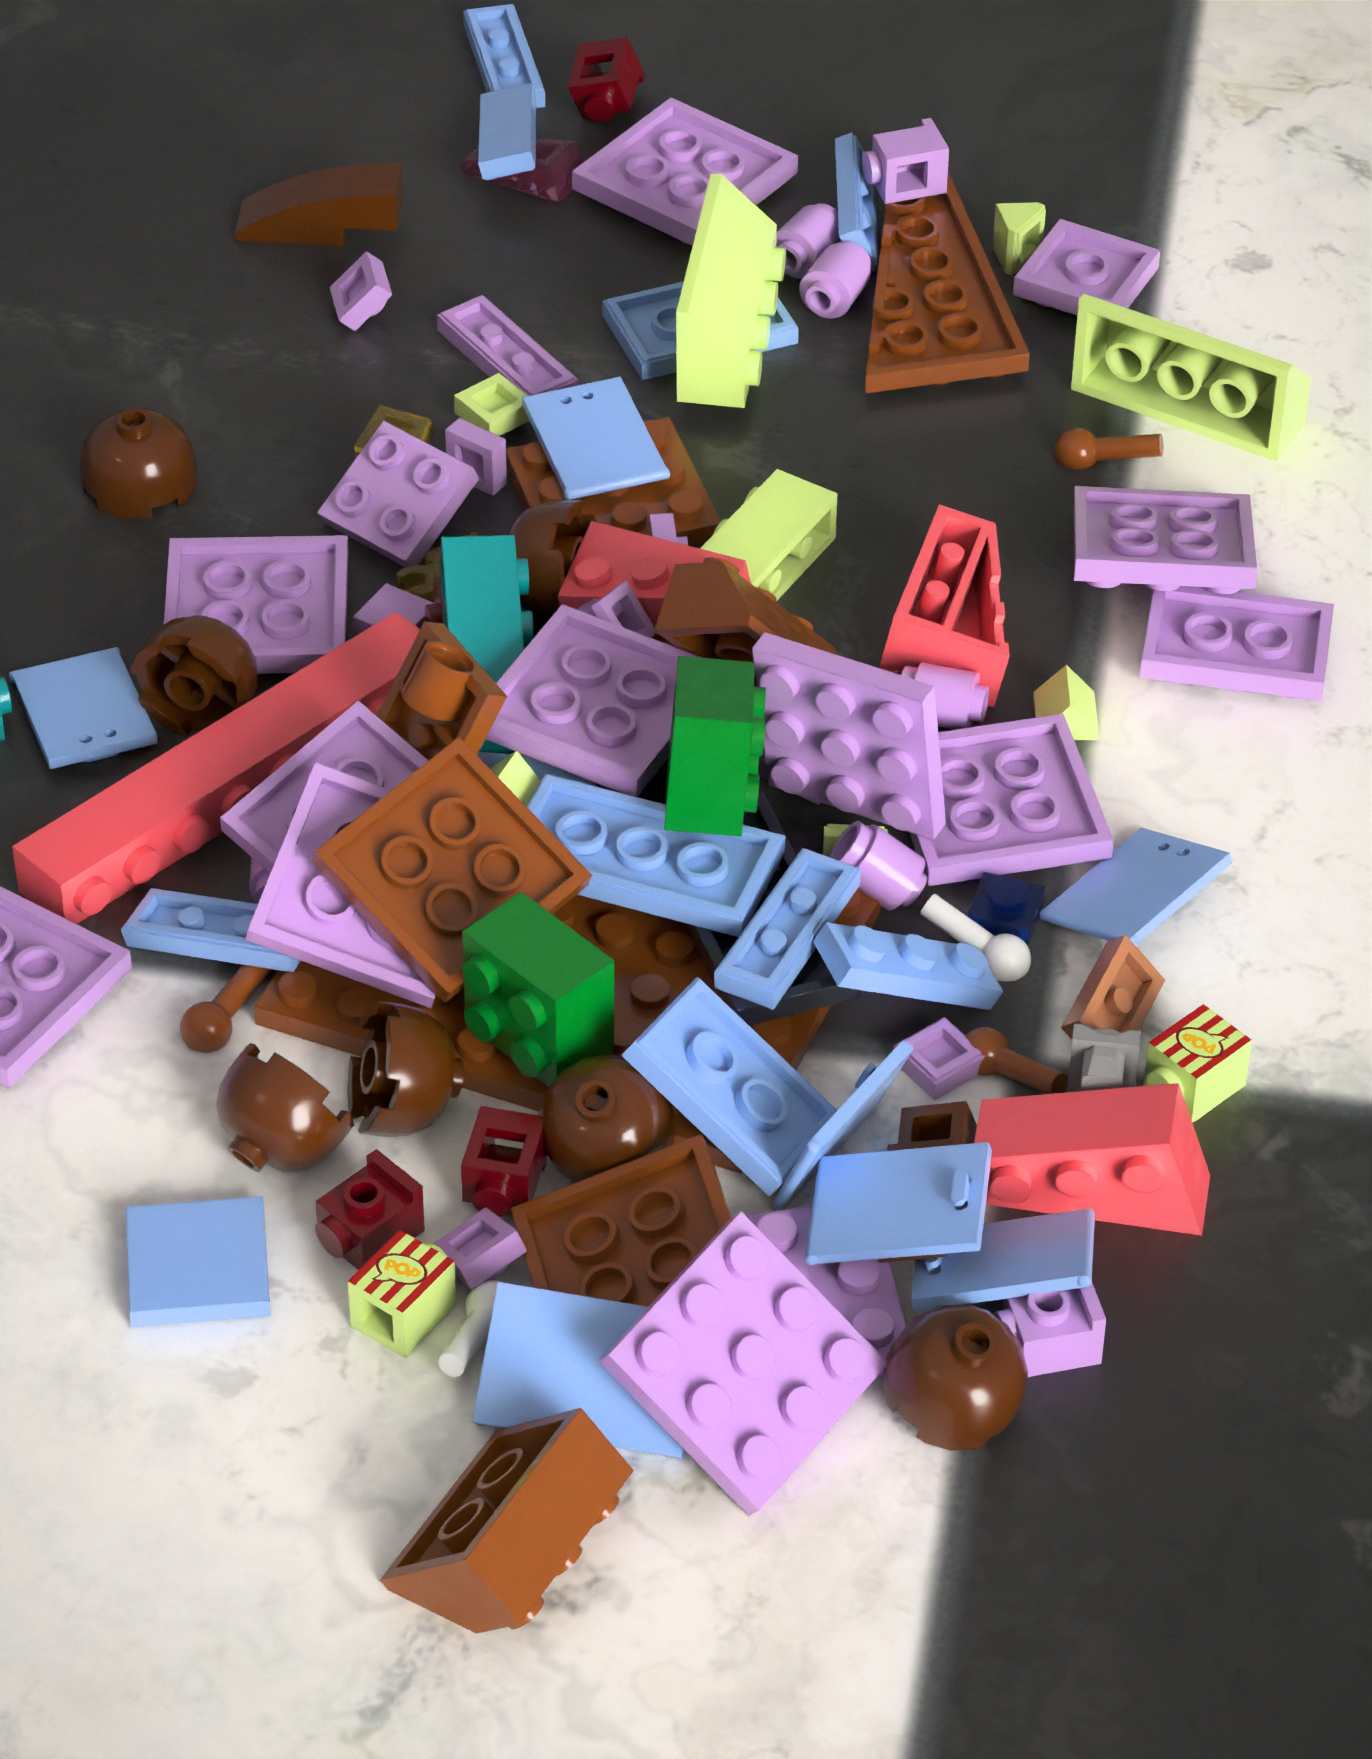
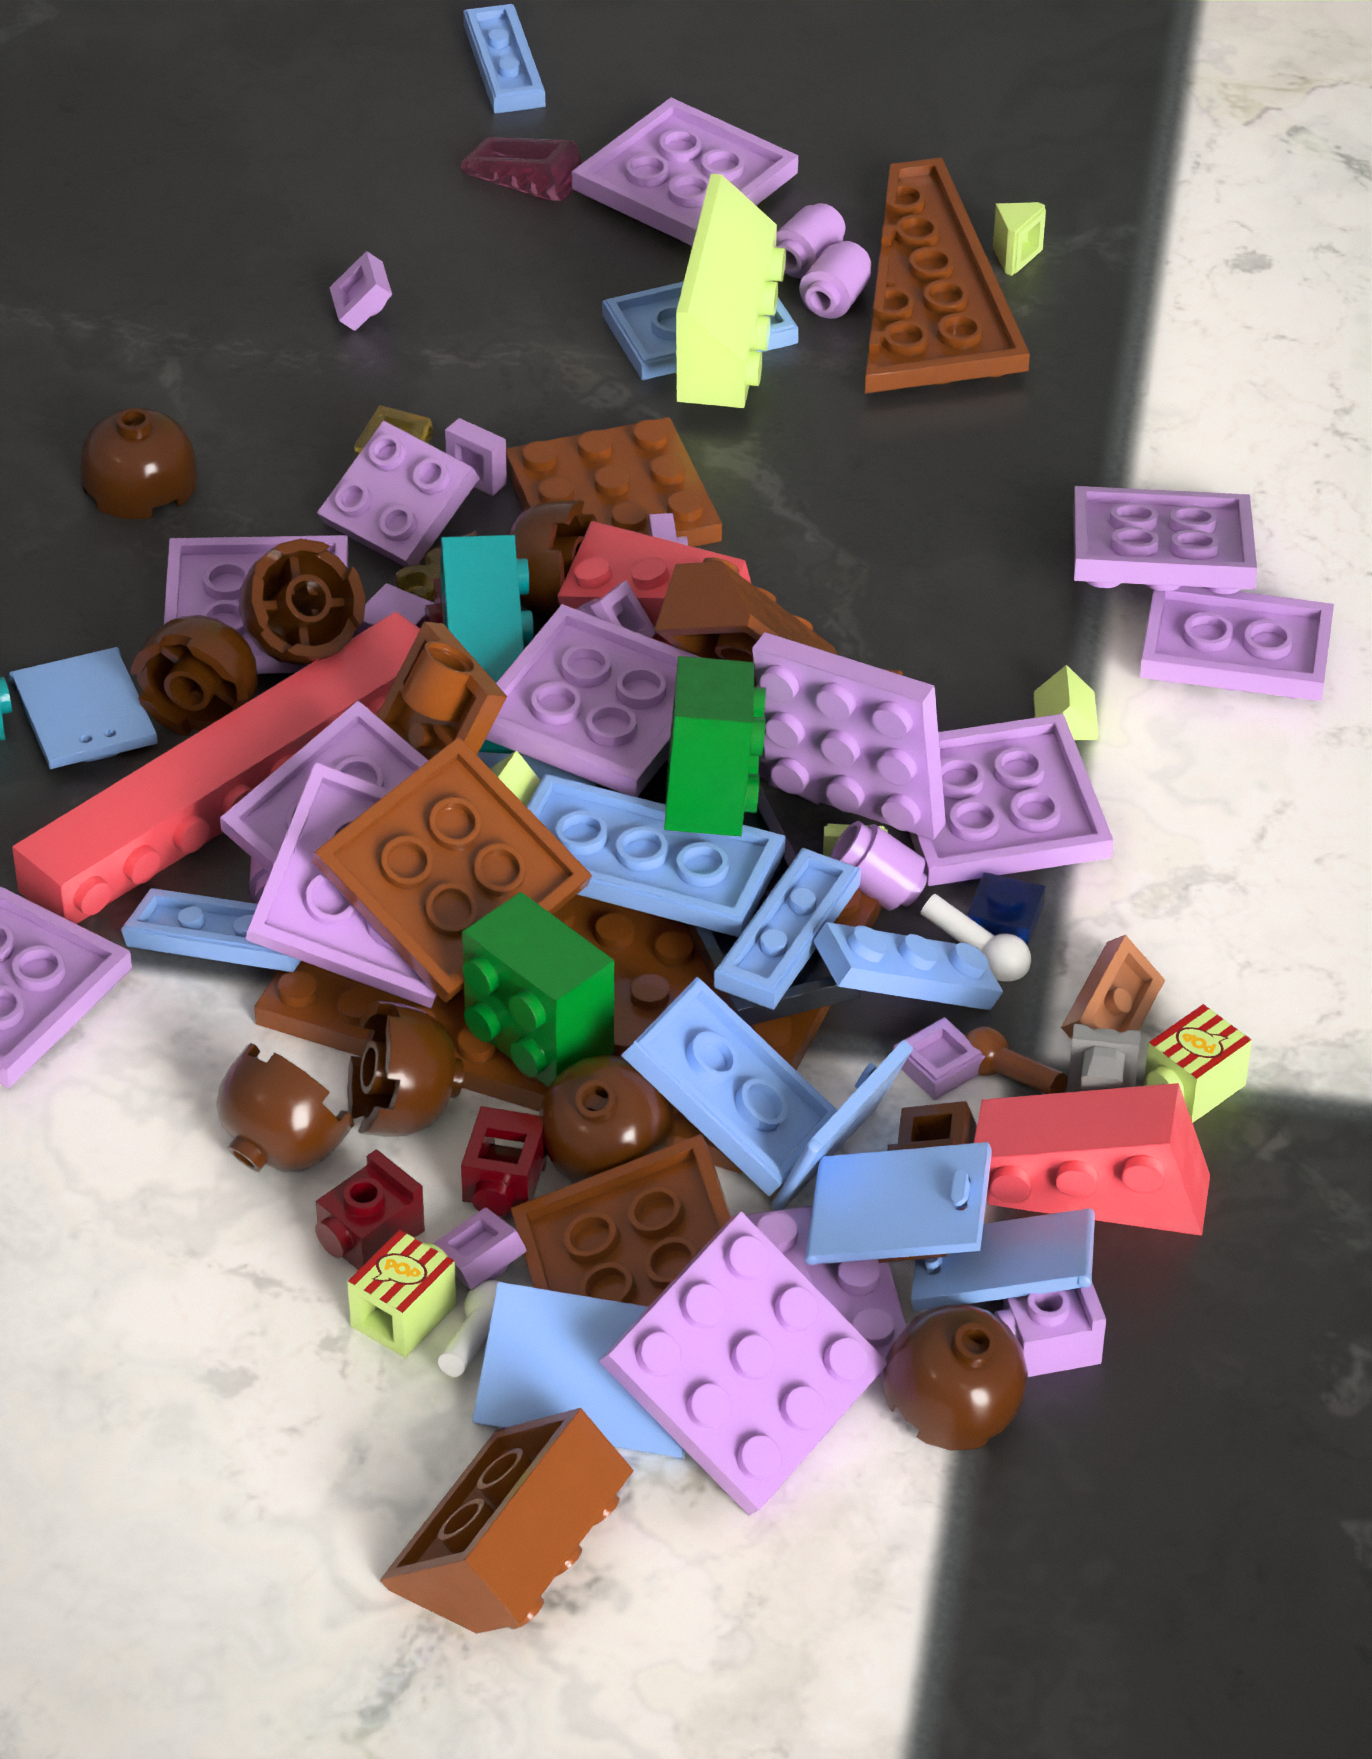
(197, 1261): light blue tile -> none
(209, 1024): dark orange bar -> none
(301, 602): none -> reddish brown cylinder
(323, 205): reddish brown slope -> none
(492, 405): yellowish green plate -> none
(502, 347): lavender tile -> none
(507, 132): light blue tile -> none
(594, 438): light blue container -> none
(606, 93): dark red brick -> none
(778, 530): yellowish green brick -> none
(855, 198): light blue tile -> none
(908, 163): lavender brick -> none
(953, 603): coral wedge -> none
(957, 694): lavender brick -> none
(1080, 449): dark orange bar -> none
(1087, 262): lavender plate -> none
(1137, 886): light blue container -> none
(1188, 378): yellowish green slope -> none

